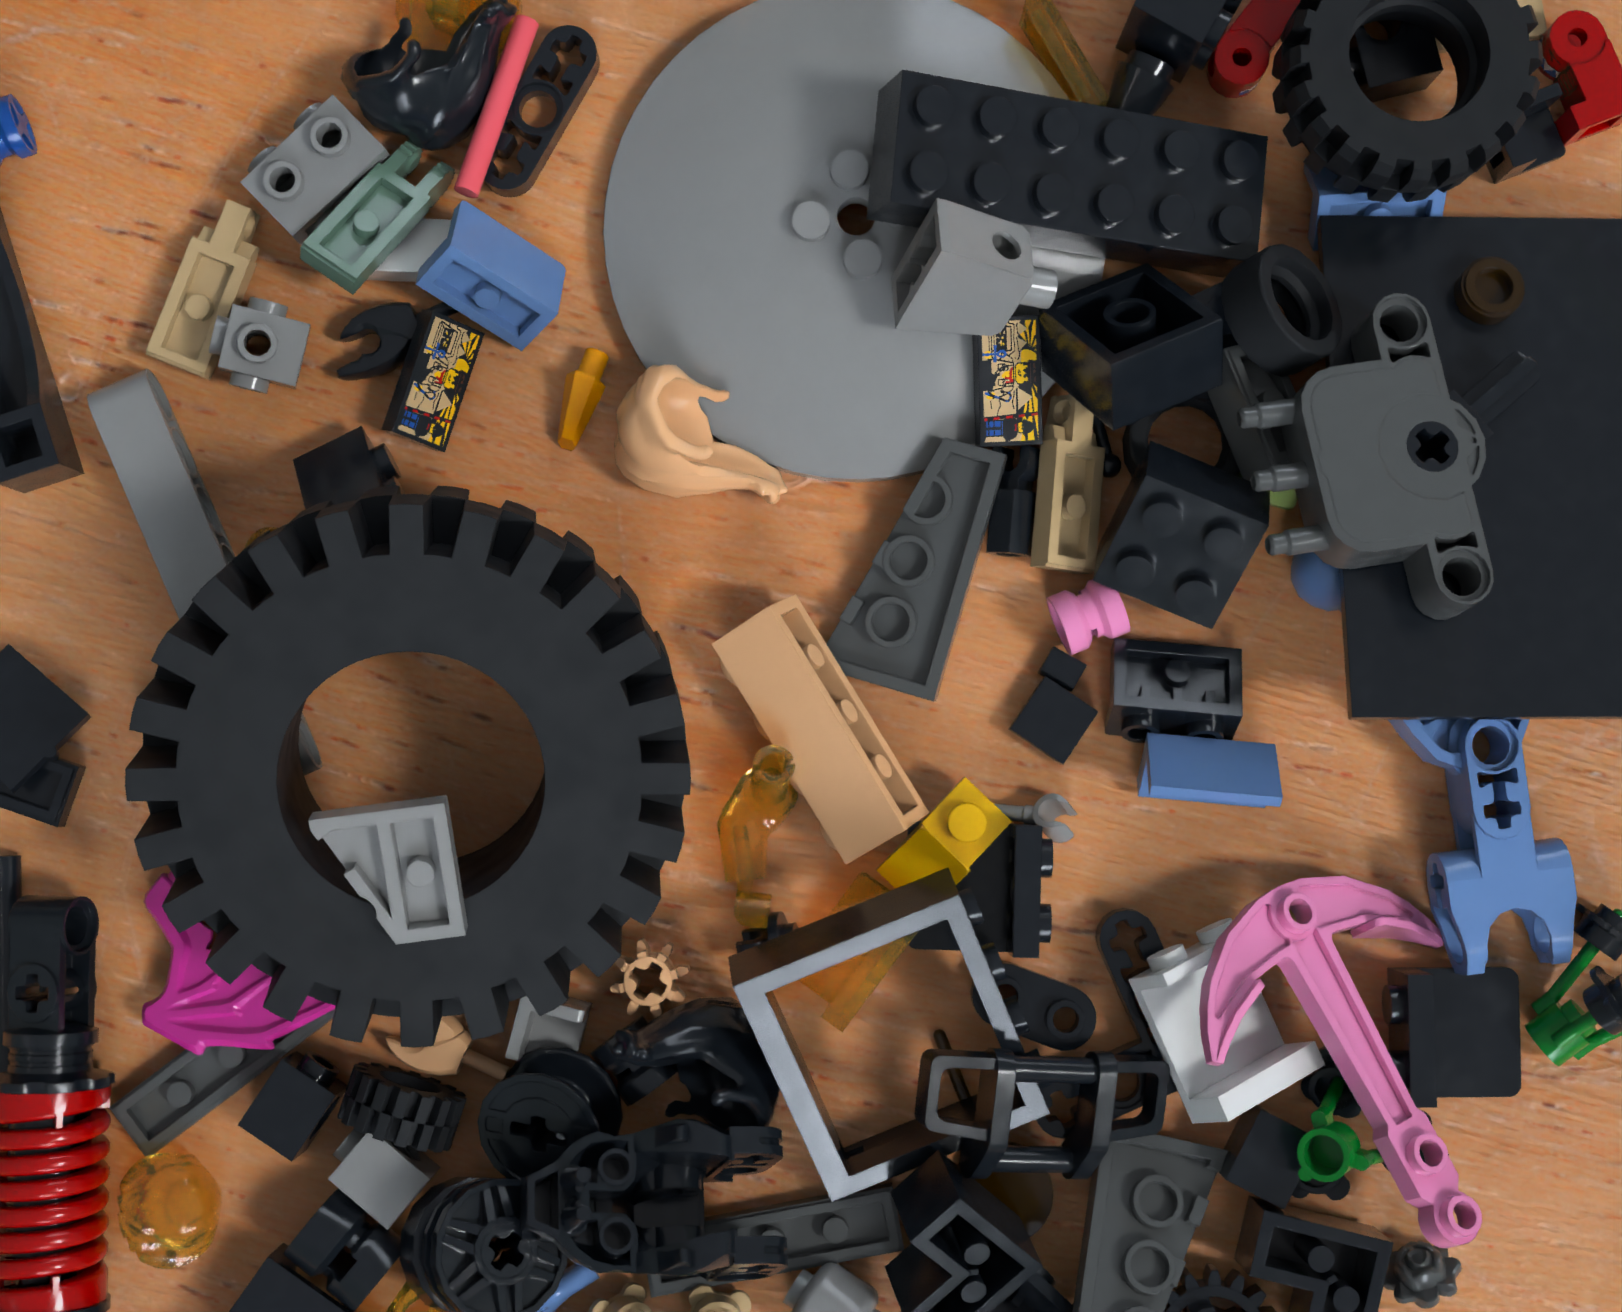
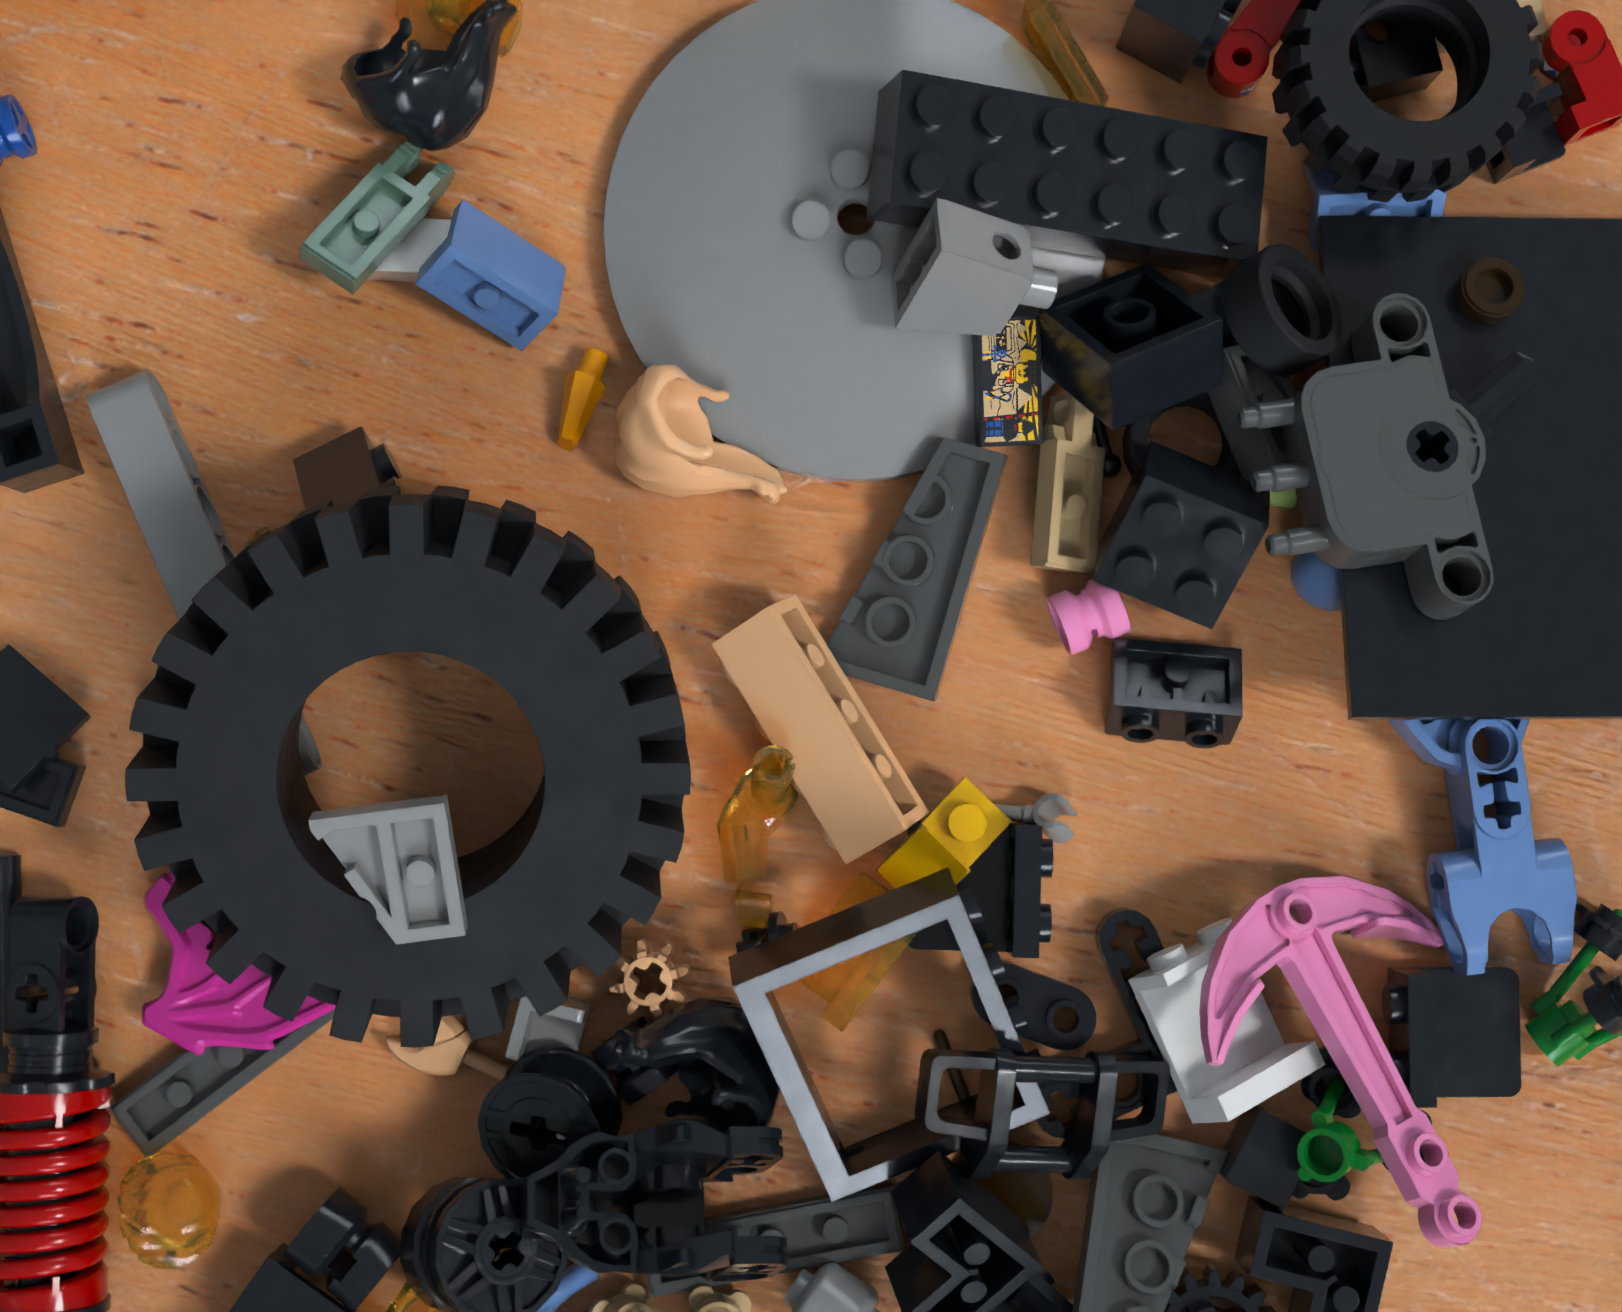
(206, 285): tan hinge -> none
(277, 366): light grey brick -> none
(294, 1103): black brick -> none
(313, 167): light grey brick -> none
(381, 1175): light grey brick -> none
(395, 327): black hand -> none
(402, 1107): black tyre -> none
(433, 380): tile -> none
(496, 106): coral bar -> none
(575, 79): black beam -> none
(1014, 506): black bar -> none
(1053, 720): black tile -> none
(1062, 668): black piece -> none
(1140, 83): black cone -> none
(1209, 771): medium blue panel -> none
(1422, 1274): dark grey plant -> none

